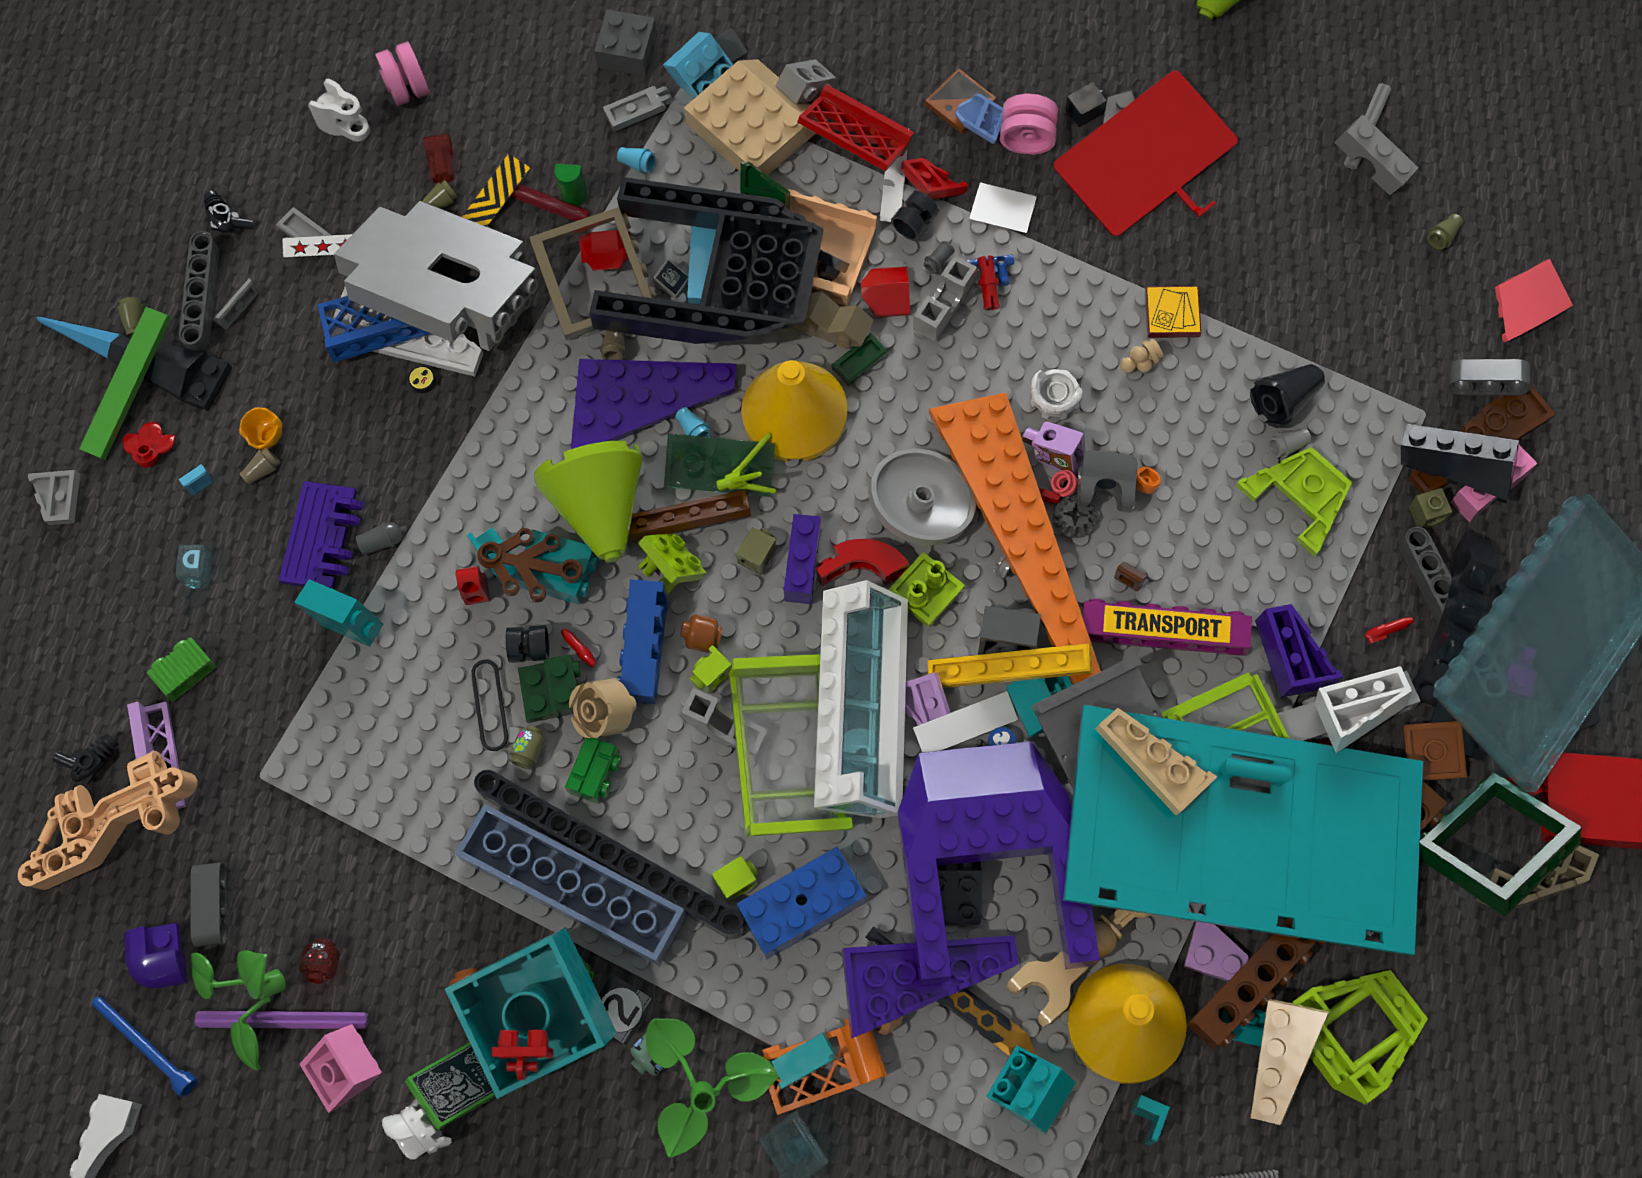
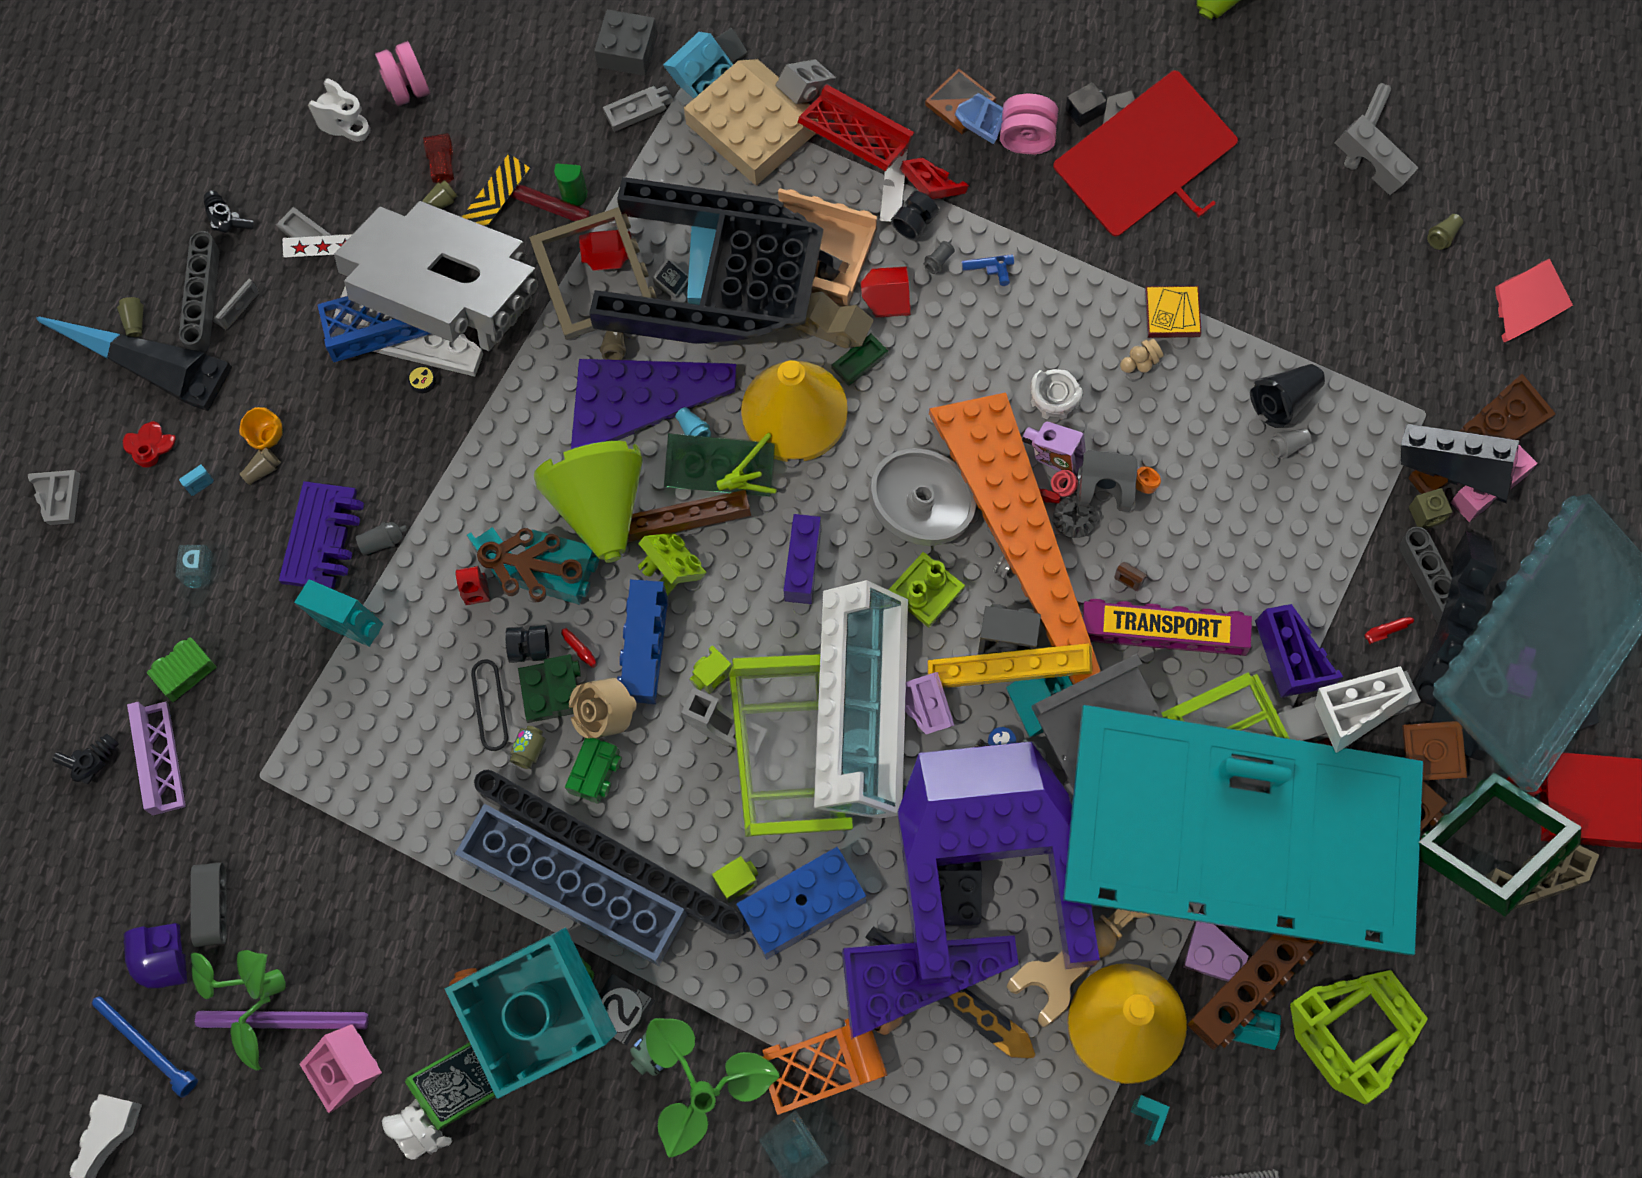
(125, 383): bright green tile -> none
(150, 795): light nougat beam -> none
(319, 961): clear red head -> none
(509, 1048): red hips -> none
(639, 159): medium azure cone -> none
(701, 633): dark orange head -> none
(756, 550): olive brick -> none
(758, 183): dark green wing -> none
(804, 1060): teal panel -> none
(866, 555): red arch -> none
(939, 309): light grey arch -> none
(965, 723): white sticker -> none
(988, 283): red pin -> none
(1003, 207): white sticker -> none
(1031, 1089): teal slope -> none
(1164, 770): tan wing -> none
(1285, 1050): tan wing -> none
(1308, 483): lime wing -> none
(1490, 377): dark grey beam -> none

